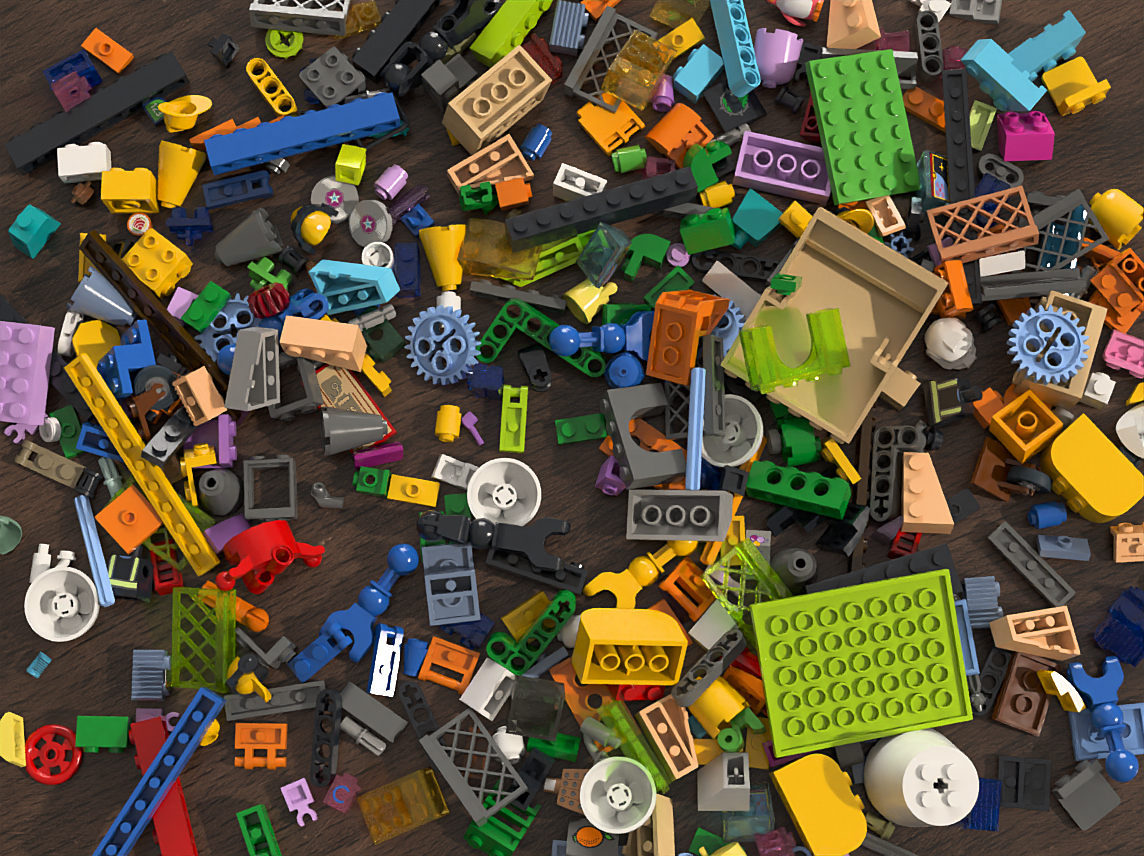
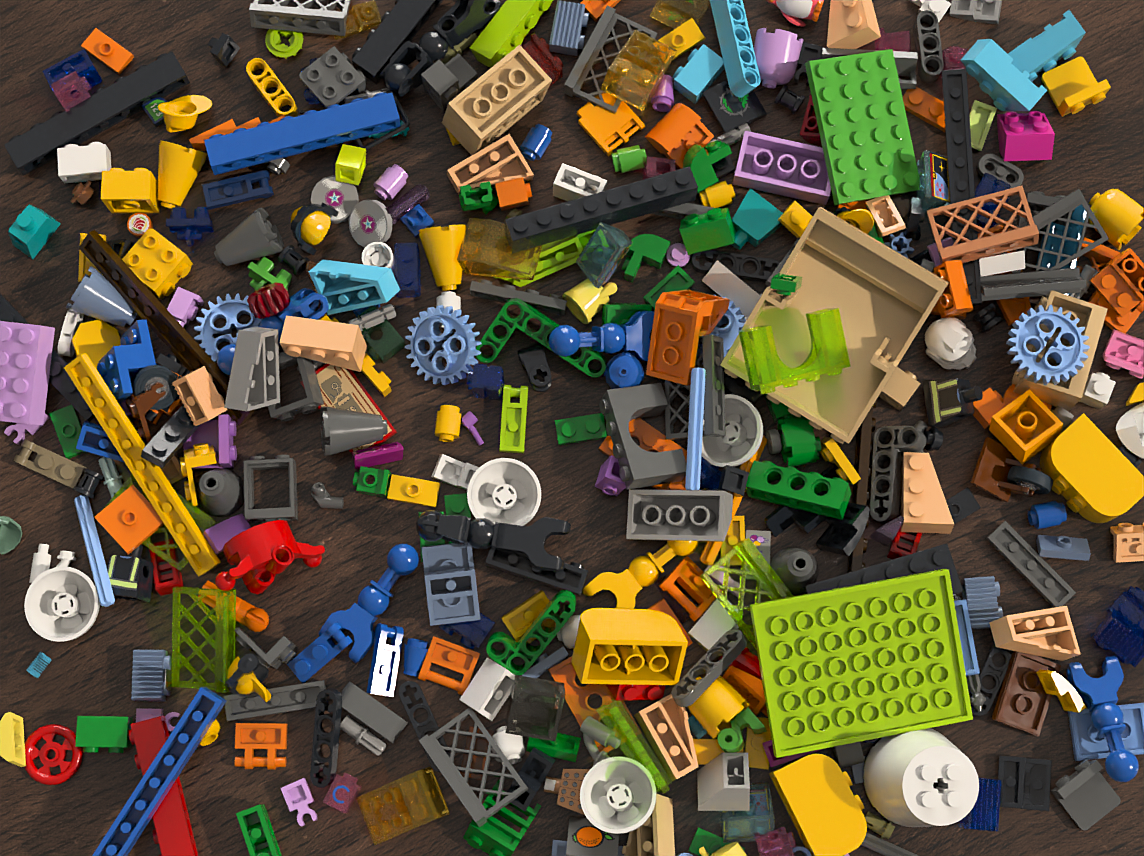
(50, 430): white tile -> none
(206, 307): green plate -> none

